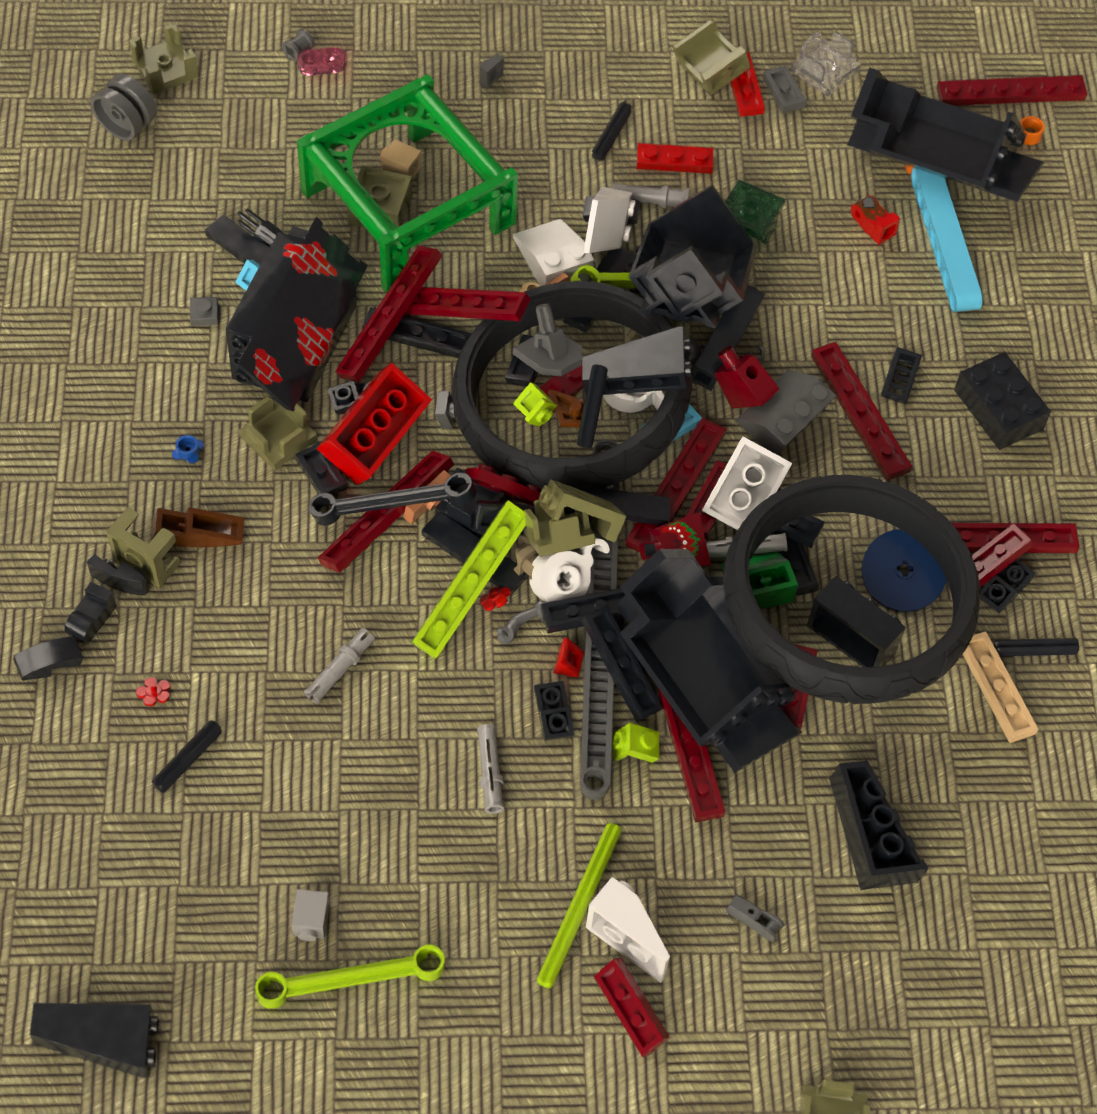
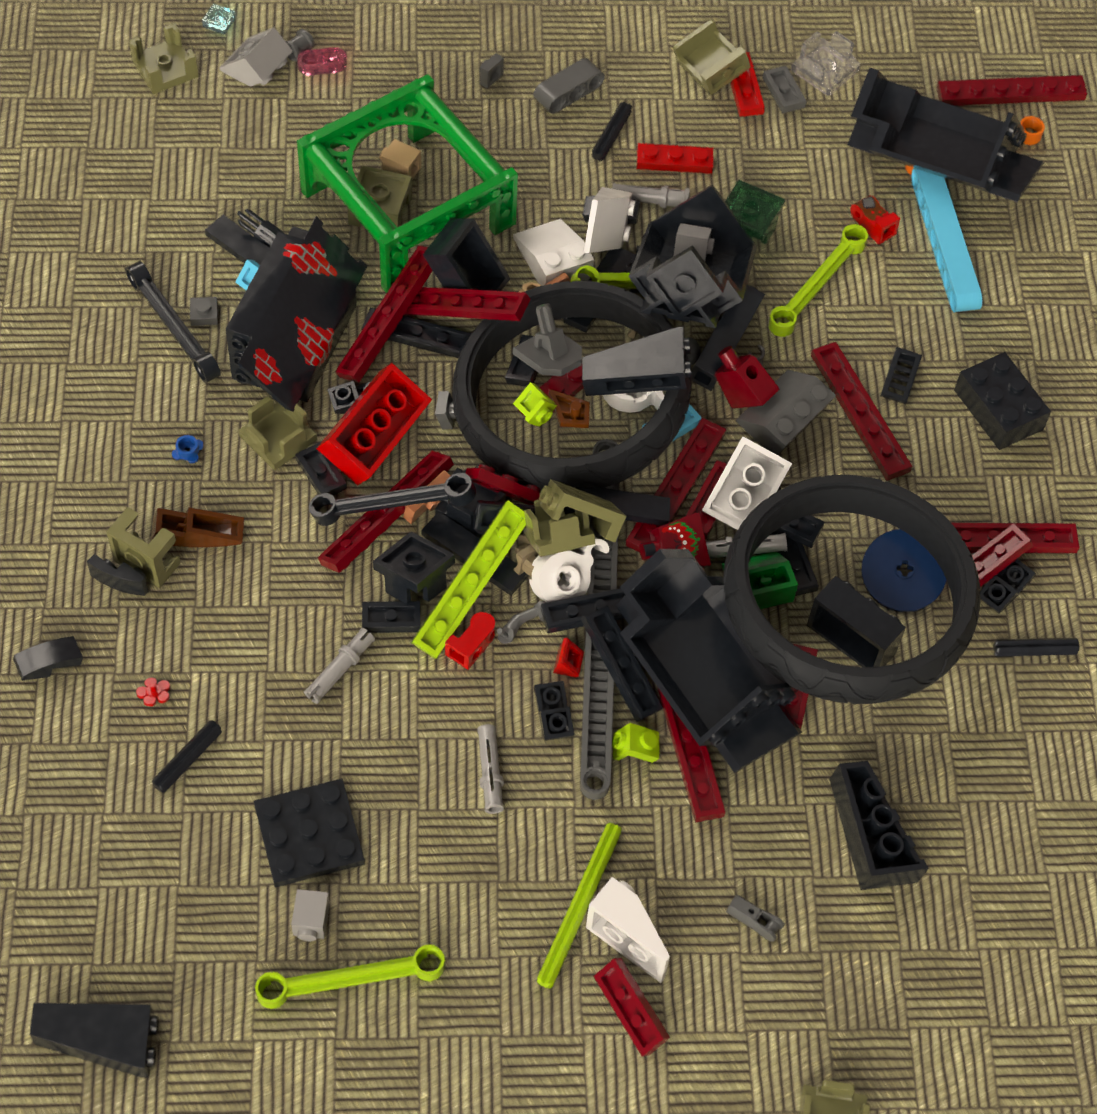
(91, 612): black leg -> none
(123, 107): dark grey wheel -> none
(203, 361): none -> black piece
(219, 19): none -> clear light blue plate
(257, 58): none -> light grey slope
(308, 833): none -> black plate
(391, 616): none -> black plate
(414, 566): none -> black panel
(465, 258): none -> black piece
(473, 641): none -> red leg
(496, 597): red plant -> none
(568, 85): none -> dark grey beam
(592, 406): black axle -> none
(694, 235): none -> light grey brick
(818, 280): none -> lime piece
(999, 689): tan plate -> none

